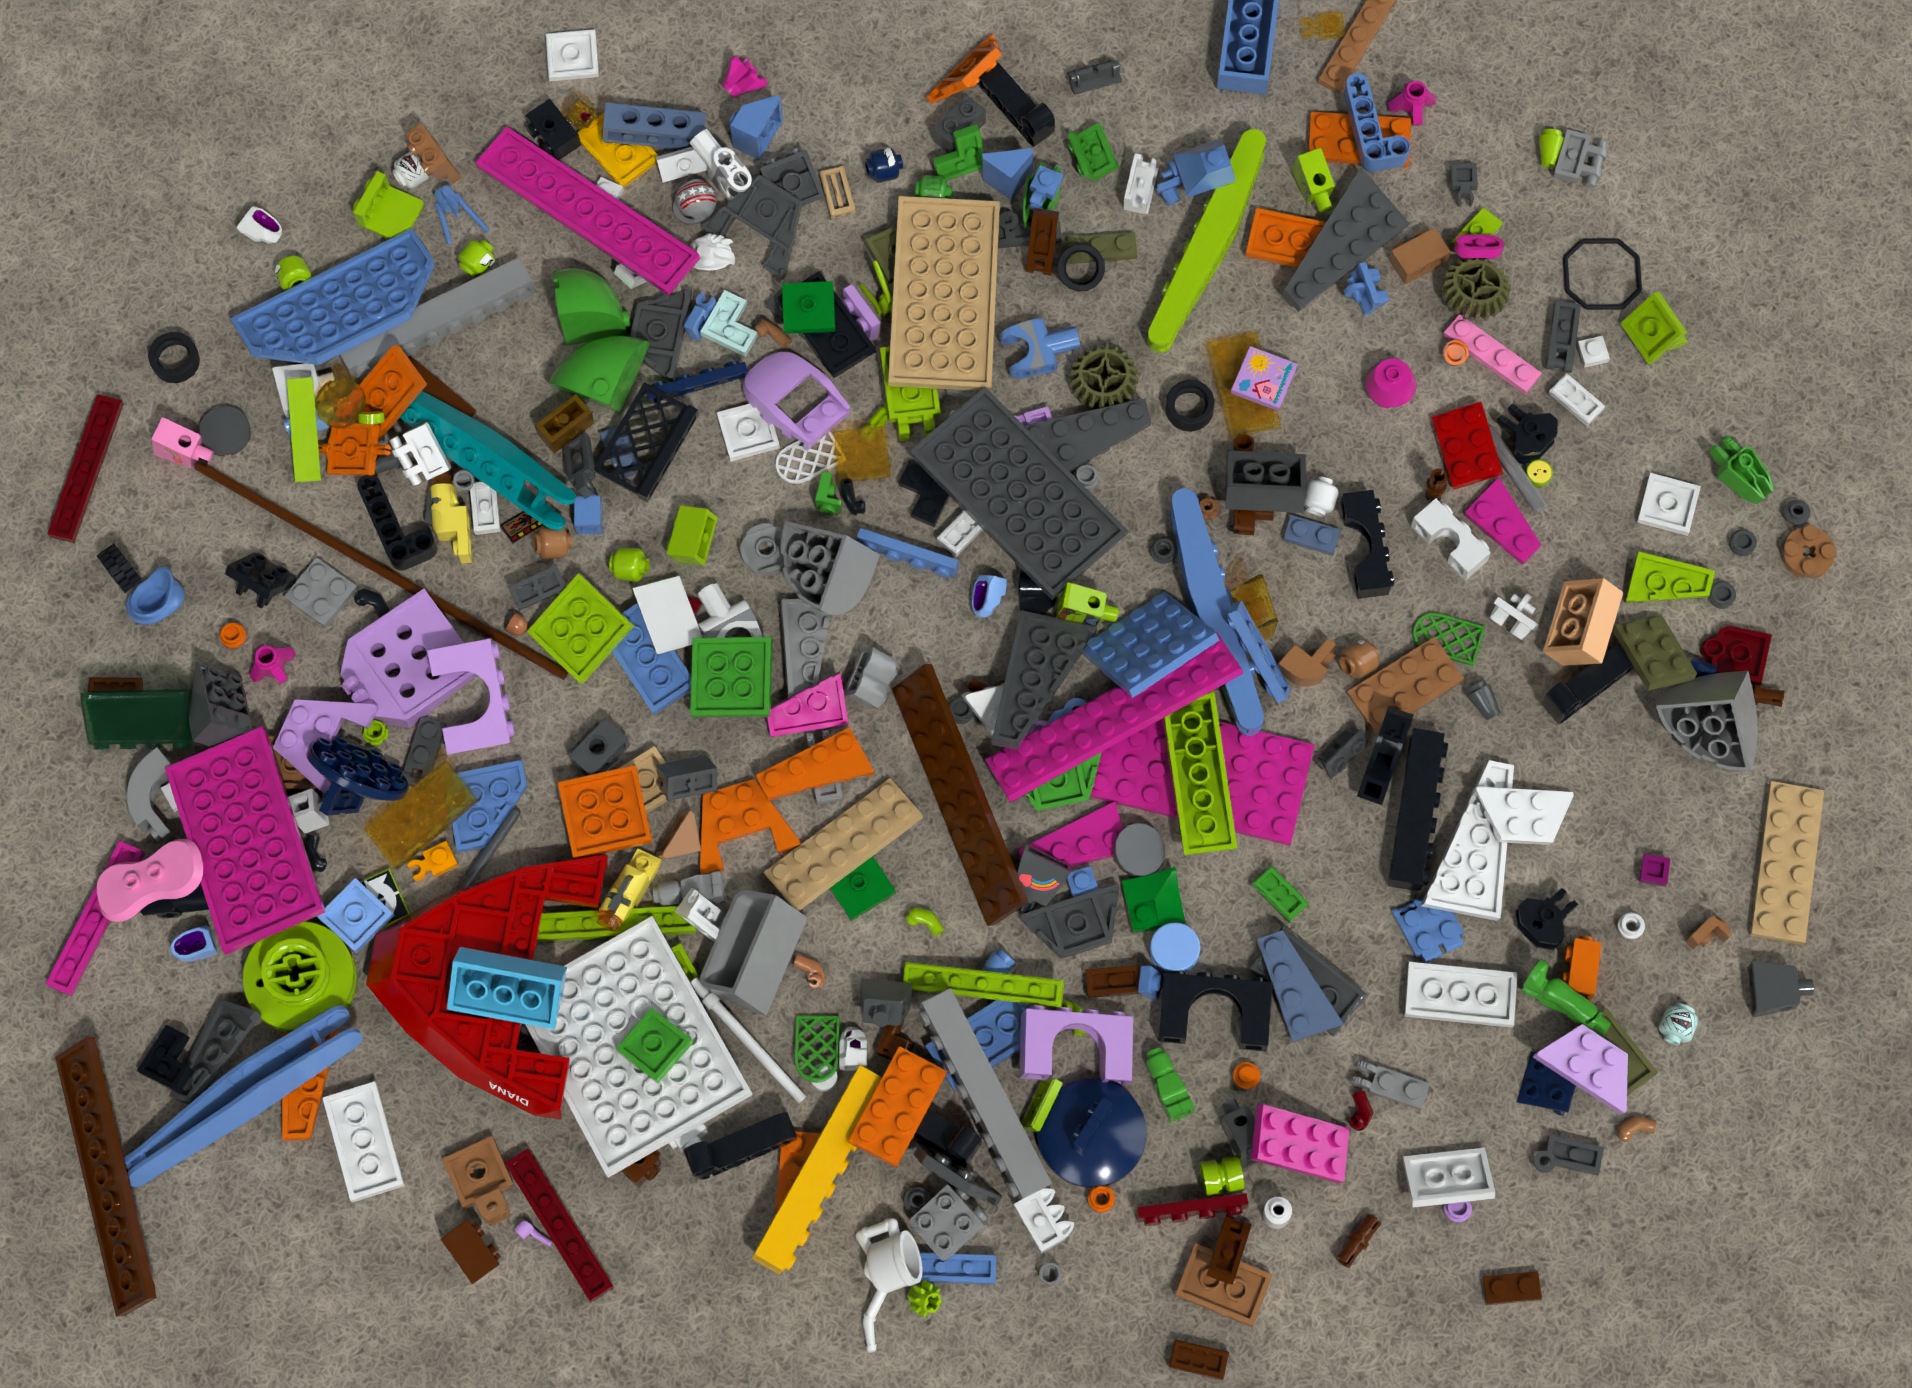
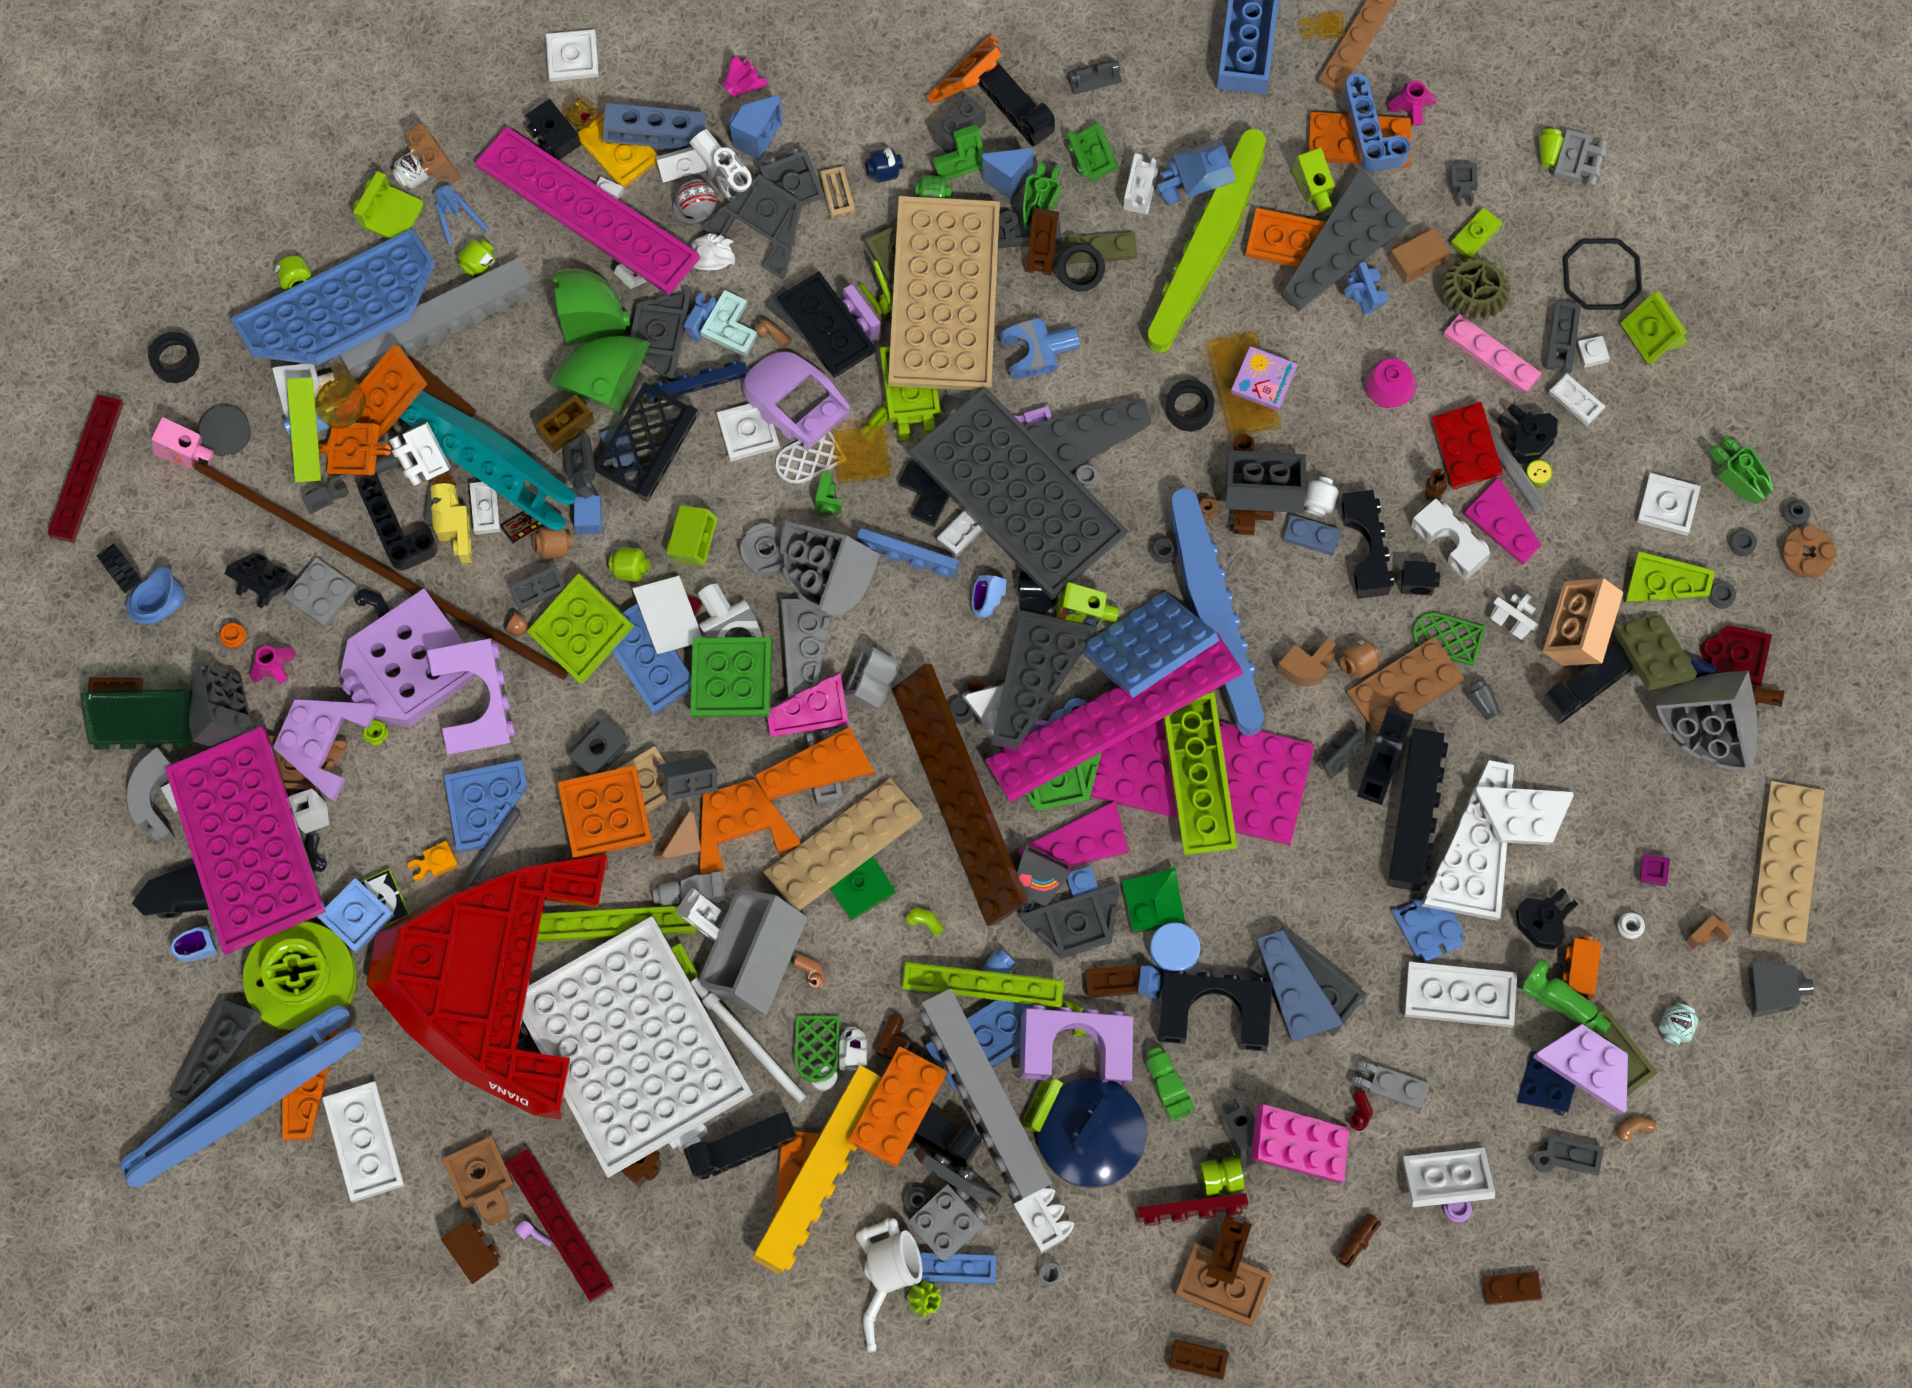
(87, 932): dark pink plate -> none
(105, 1177): reddish brown plate -> none
(161, 1061): black plate -> none
(165, 875): bright pink plate -> none
(260, 226): white rock -> none
(322, 497): none -> dark grey plate
(354, 775): dark blue bracket -> none
(371, 417): lime tile -> none
(421, 815): clear yellow plate -> none
(424, 749): dark grey plate -> none
(462, 477): light grey hinge -> none
(506, 988): medium azure slope -> none
(628, 890): light yellow plate -> none
(654, 1045): bright green tile -> none
(808, 307): green plate -> none
(848, 496): black arm -> none
(884, 1001): dark grey torso -> none
(1044, 185): medium blue plate -> none
(1104, 1190): orange plate -> none
(1126, 379): olive gear -> none
(1138, 849): dark grey tile -> none
(1246, 1075): orange plate -> none
(1258, 604): clear yellow slope -> none
(1262, 658): medium blue plate -> none
(1273, 1220): white brick -> none
(1280, 894): bright green plate -> none
(1419, 578): none -> black brick
(1455, 352): orange plate -> none
(1478, 246): dark pink plate -> none

